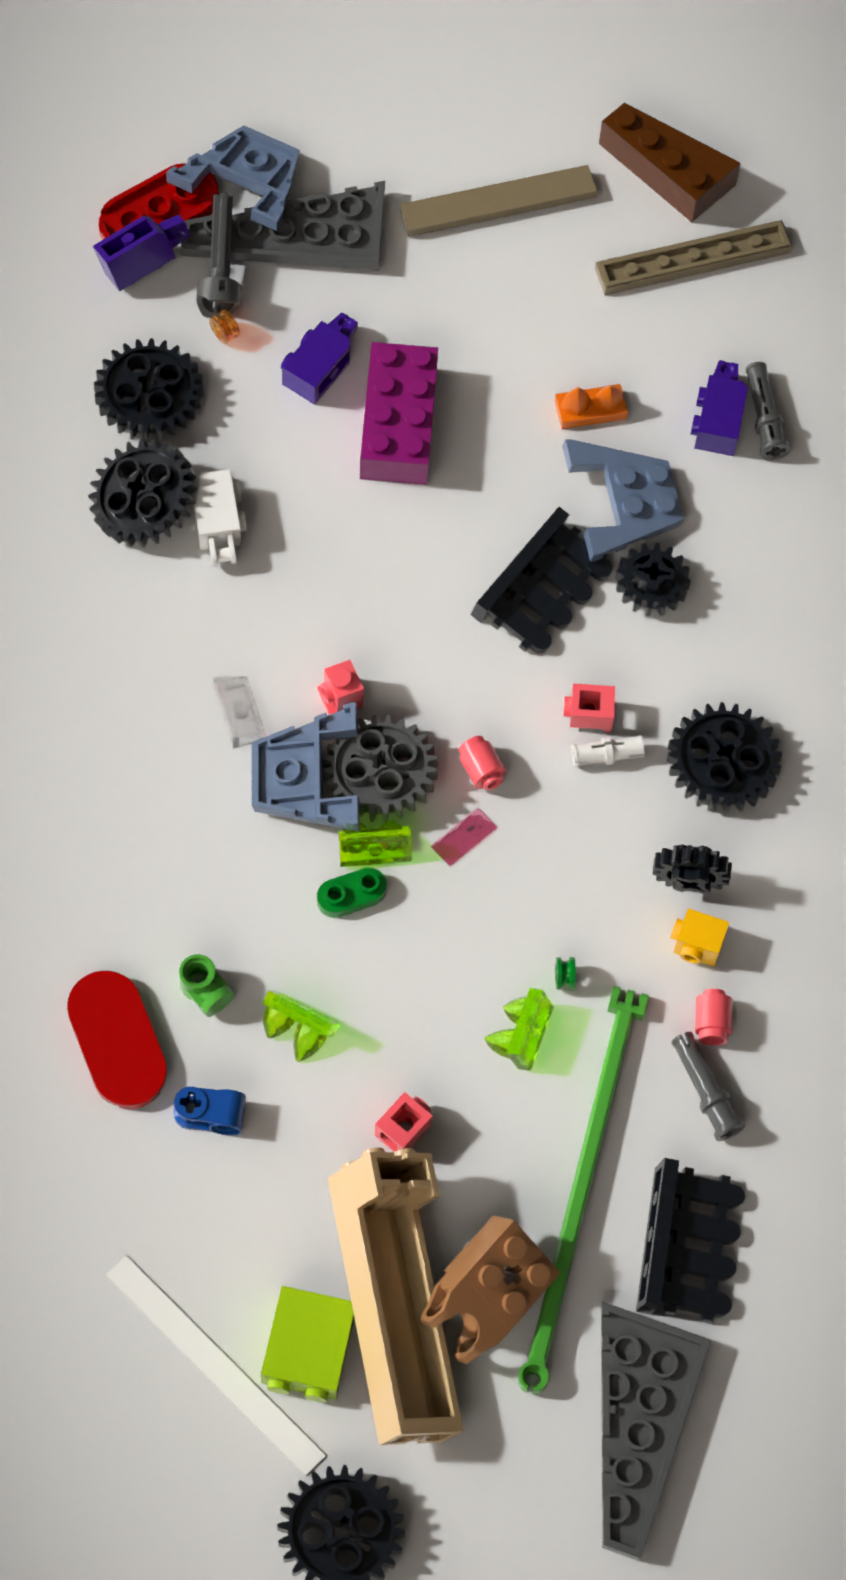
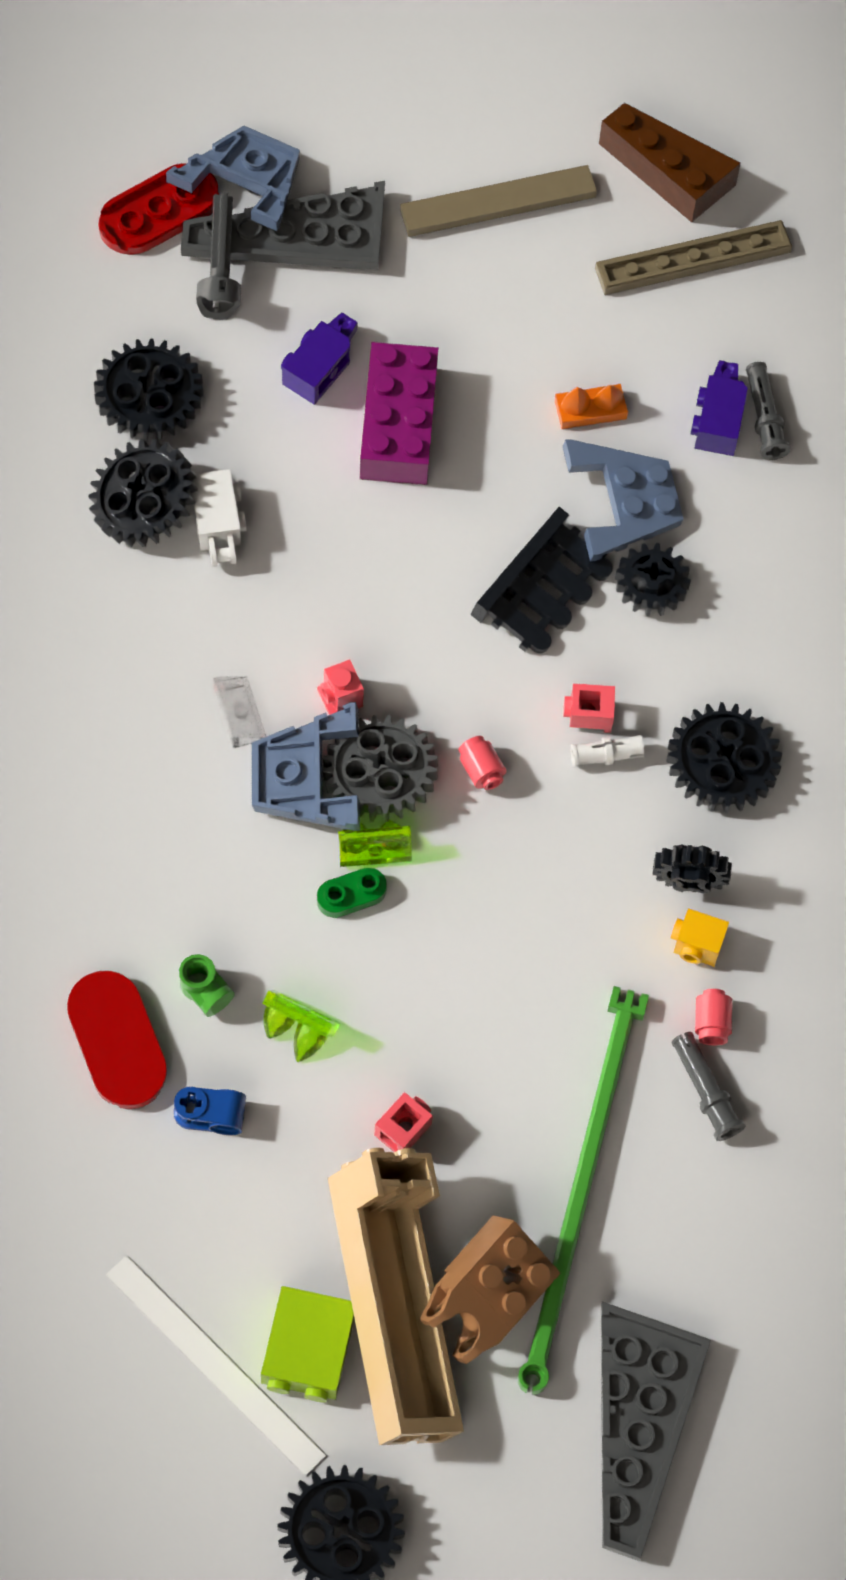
(139, 249): dark purple hinge -> none
(224, 326): clear orange bush -> none
(463, 837): clear pink sticker -> none
(531, 1020): clear neon green tile -> none
(565, 973): green bush -> none
(681, 1222): black fence -> none

